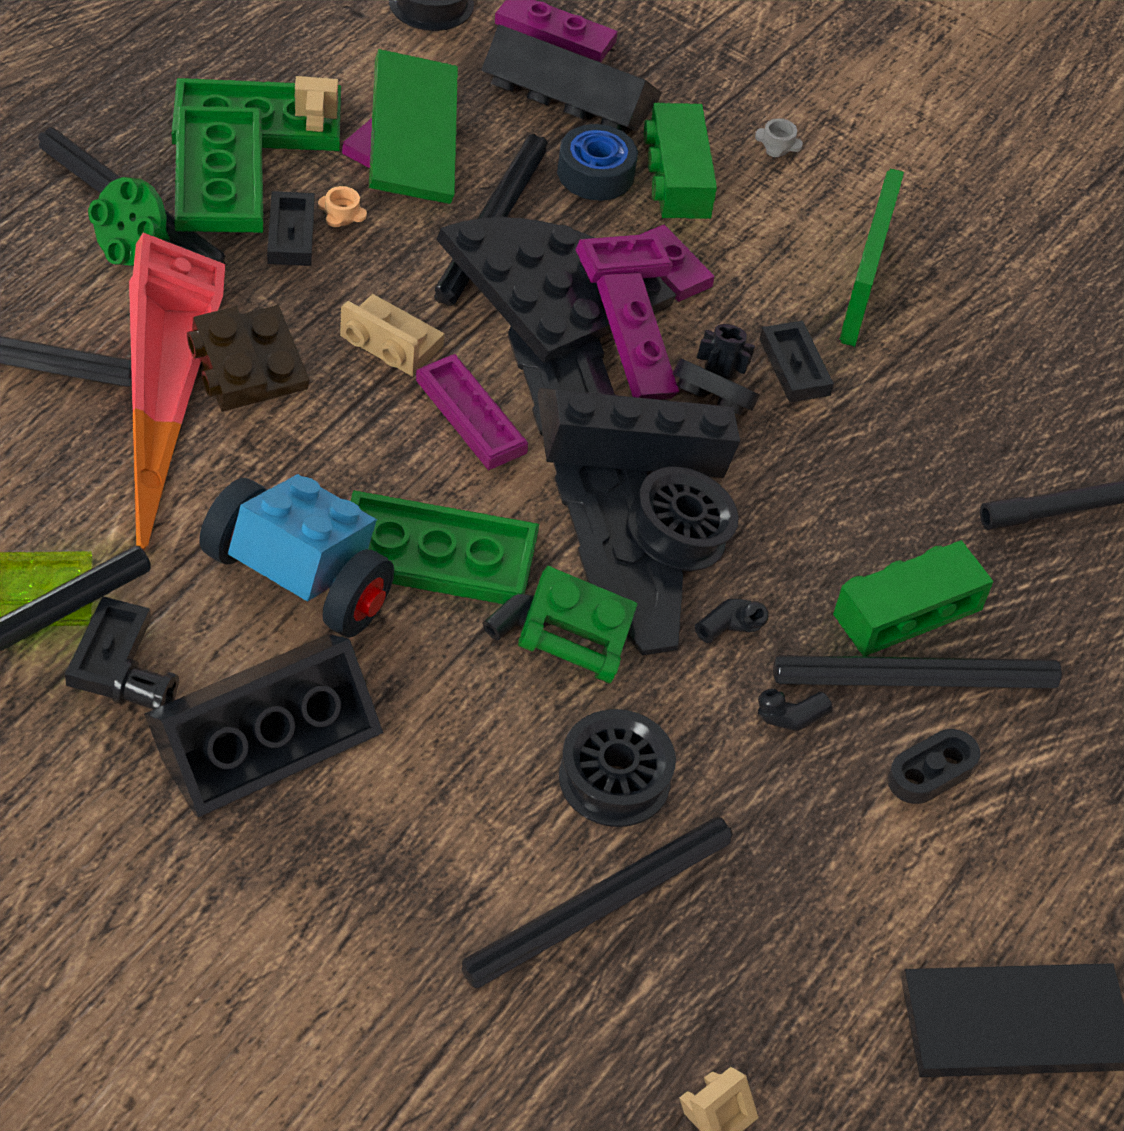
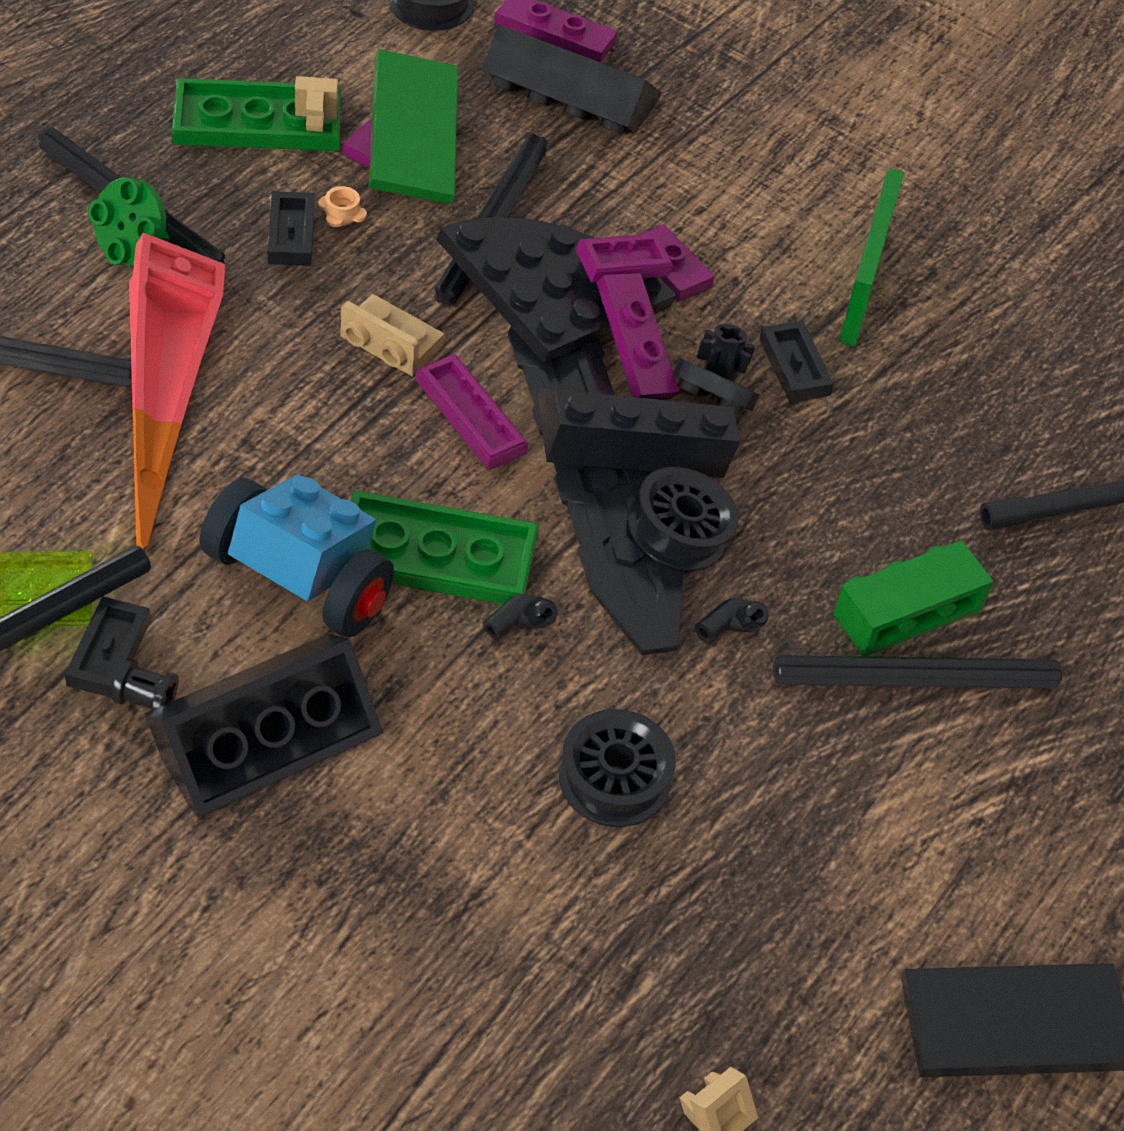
(218, 169): green tile -> none
(246, 356): dark brown plate -> none
(584, 612): green plate -> none
(595, 902): black axle -> none
(597, 162): black wheel -> none
(681, 161): green brick -> none
(779, 137): light grey plate -> none
(792, 716): black arm -> none
(929, 768): black plate -> none

